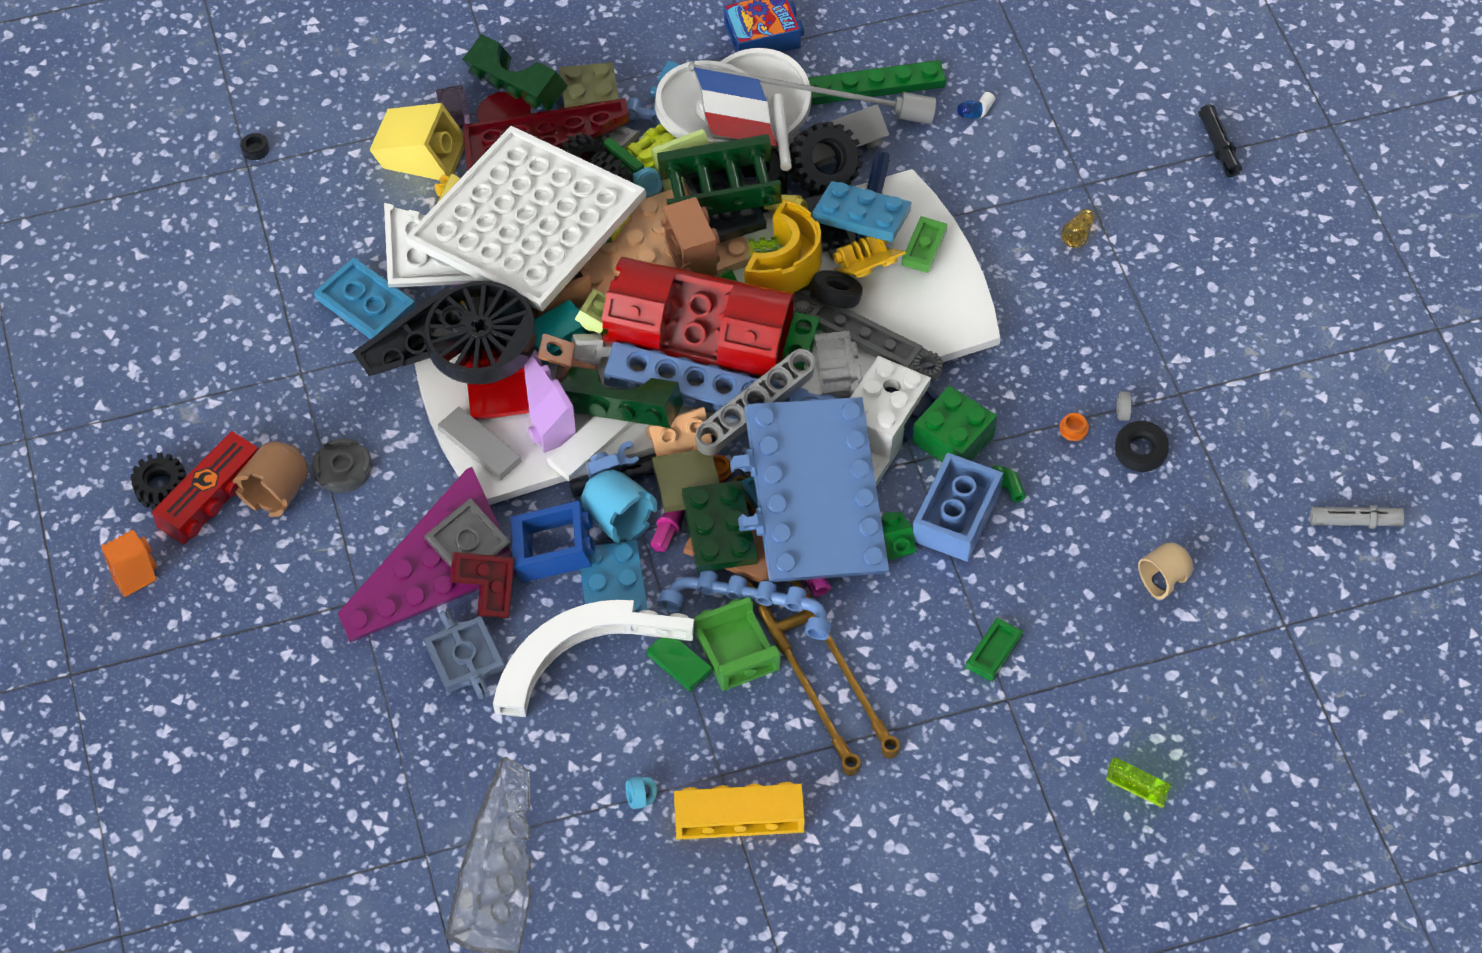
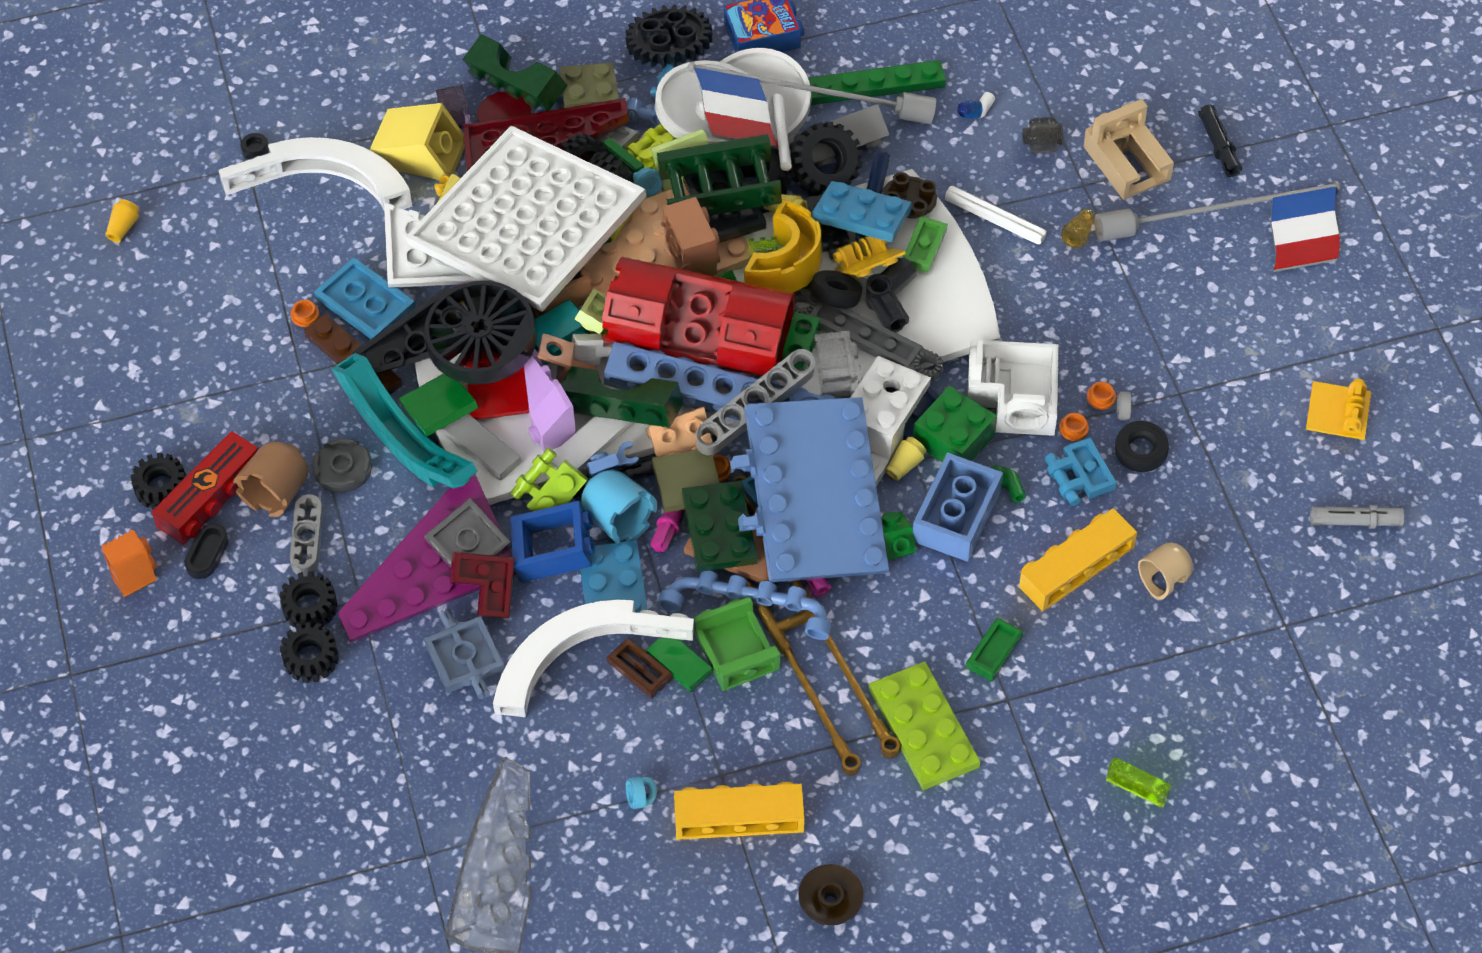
(121, 220): none -> yellow cone
(206, 551): none -> black tile
(300, 524): none -> light grey beam
(304, 313): none -> orange plate
(305, 586): none -> black tyre
(307, 637): none -> black tyre
(321, 156): none -> white arch
(340, 345): none -> reddish brown plate
(394, 428): none -> teal arch
(438, 403): none -> green tile
(557, 490): none -> lime plate
(654, 44): none -> black gear
(657, 683): none -> reddish brown tile
(835, 882): none -> dark brown dish
(882, 292): none -> black piece
(906, 457): none -> light yellow cone
(913, 189): none -> dark brown dish
(924, 725): none -> lime plate
(995, 215): none -> white axle
(1016, 381): none -> white piece
(1043, 135): none -> clear smoke head
(1077, 559): none -> yellow brick
(1089, 468): none -> dark azure plate
(1101, 395): none -> orange plate
(1124, 131): none -> tan brick
(1301, 224): none -> flag
(1339, 409): none -> yellow hinge

